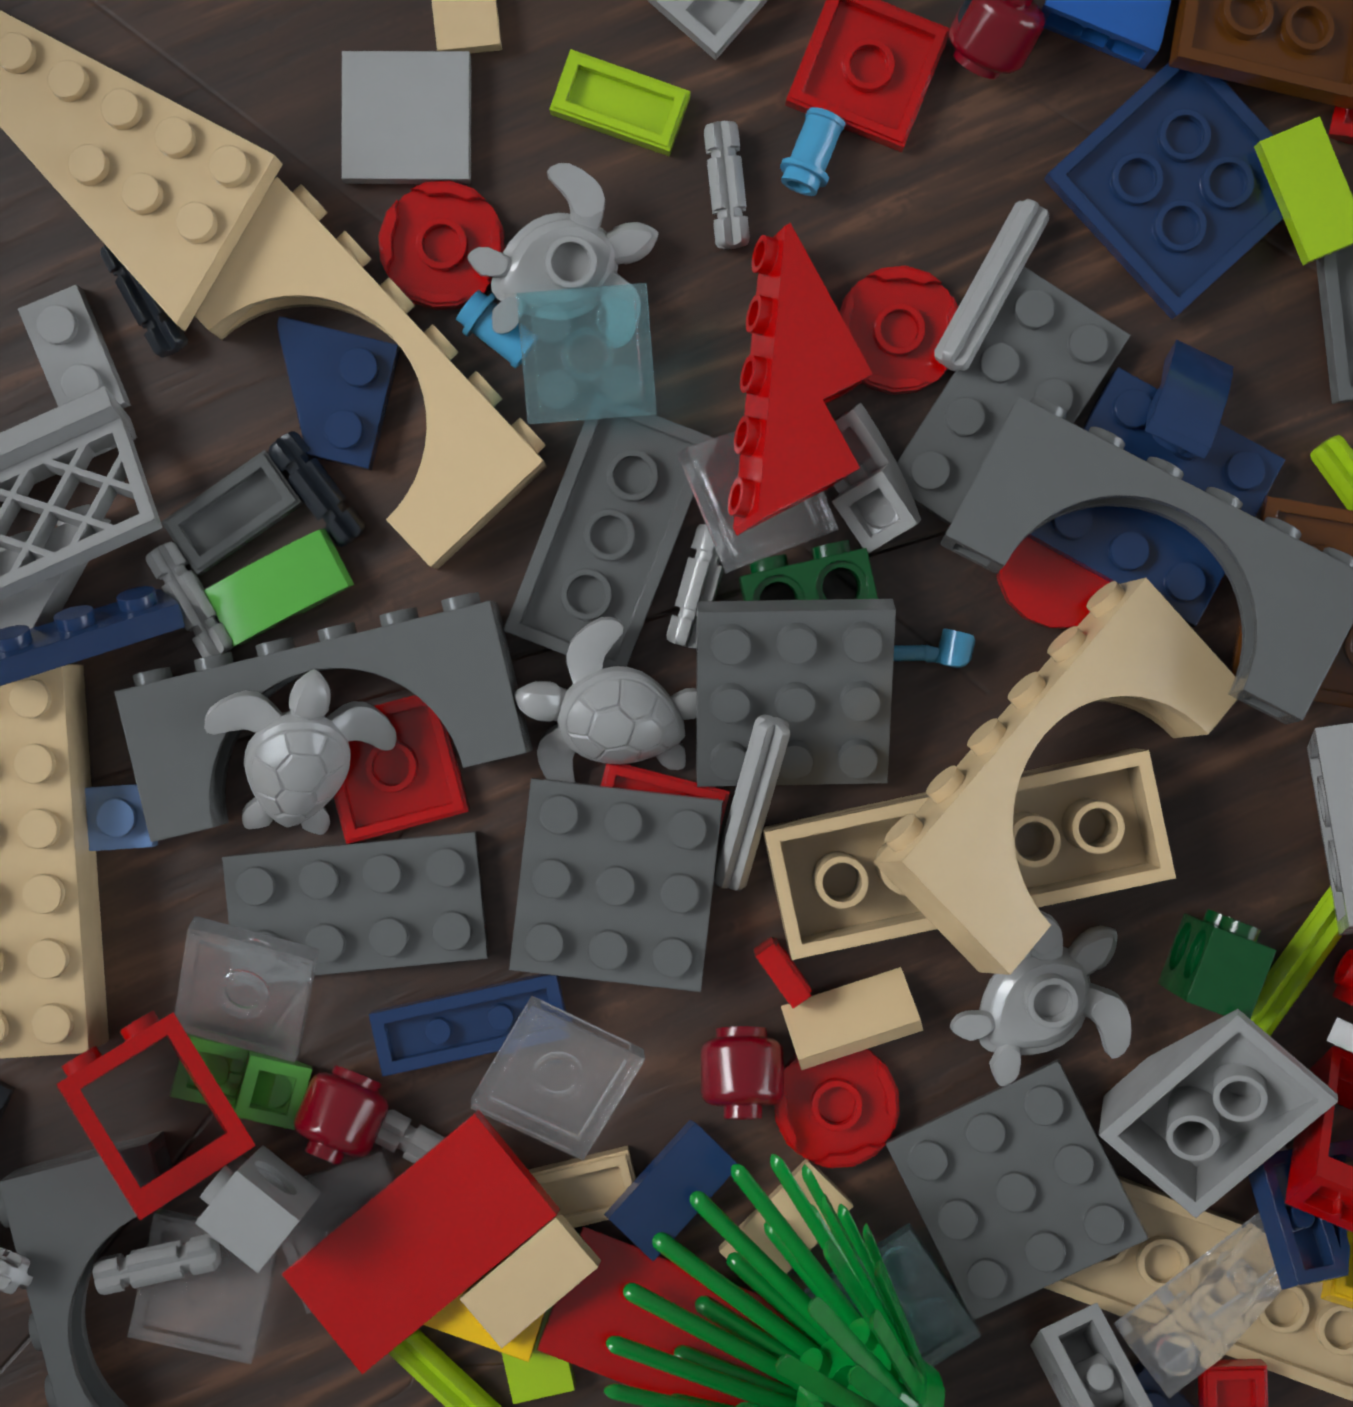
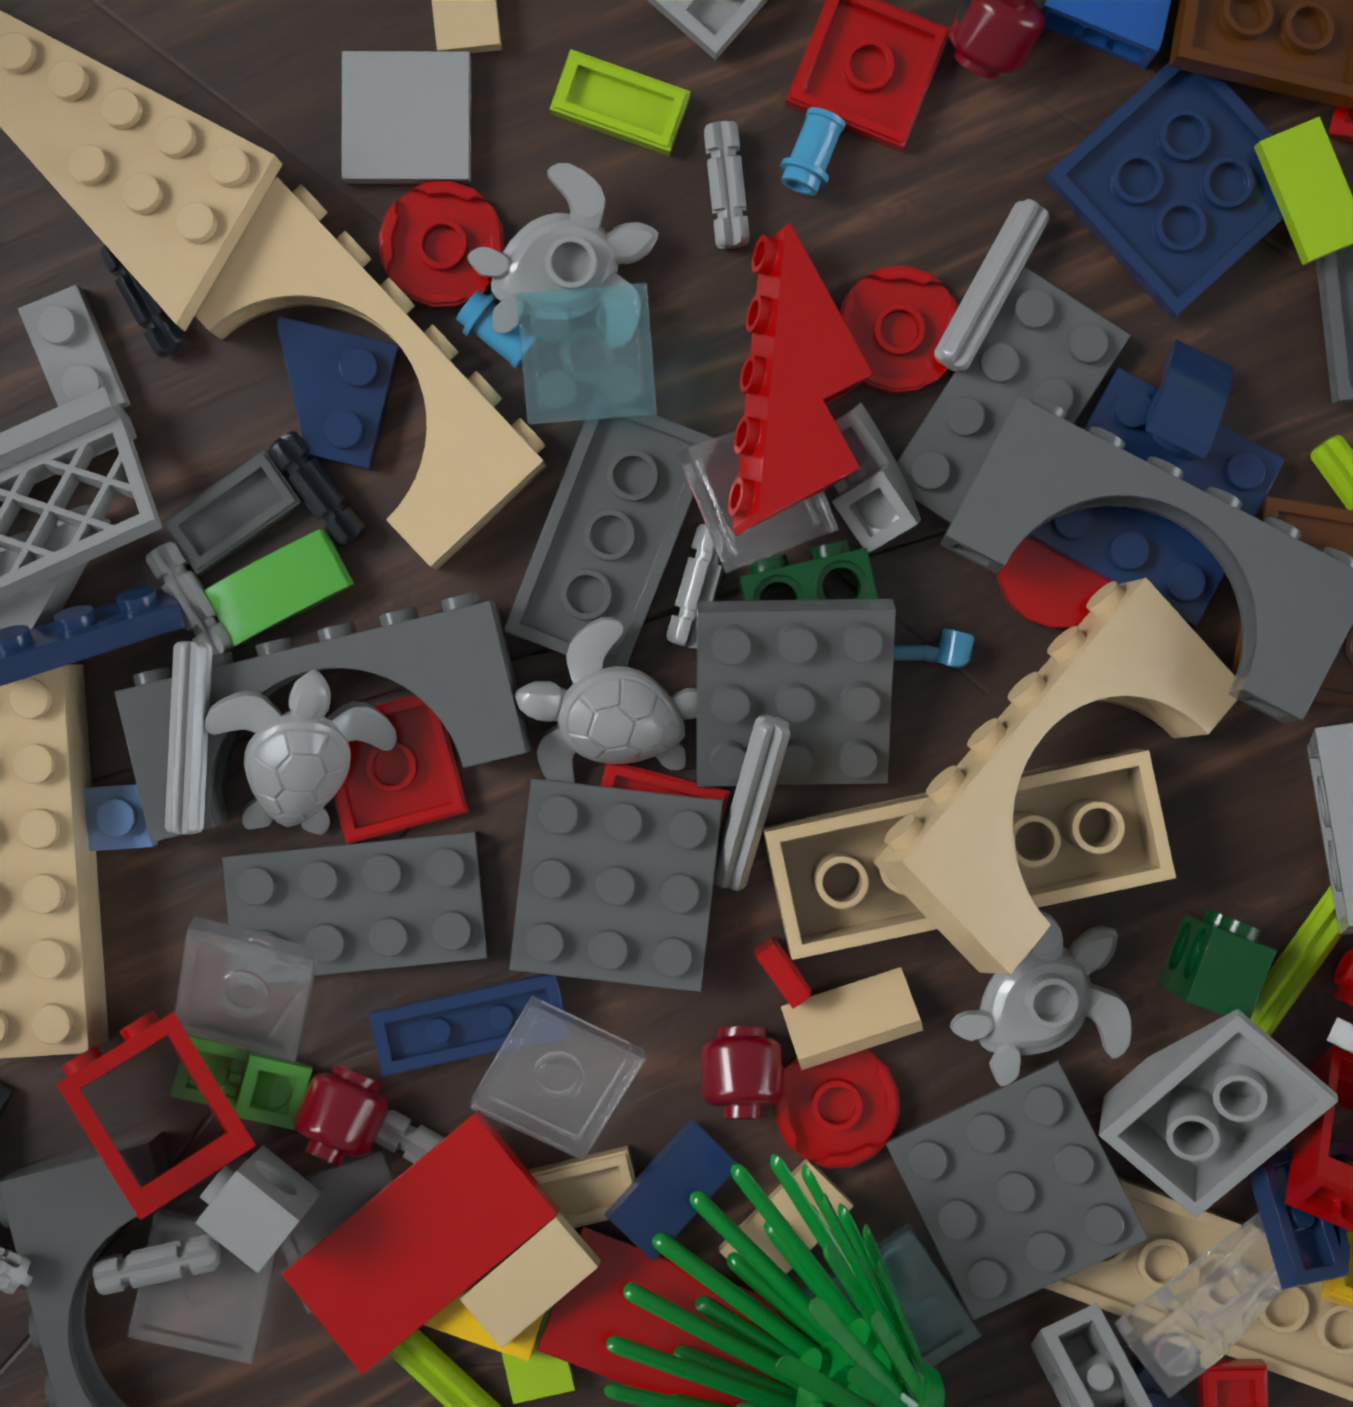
(188, 737): none -> light grey axle

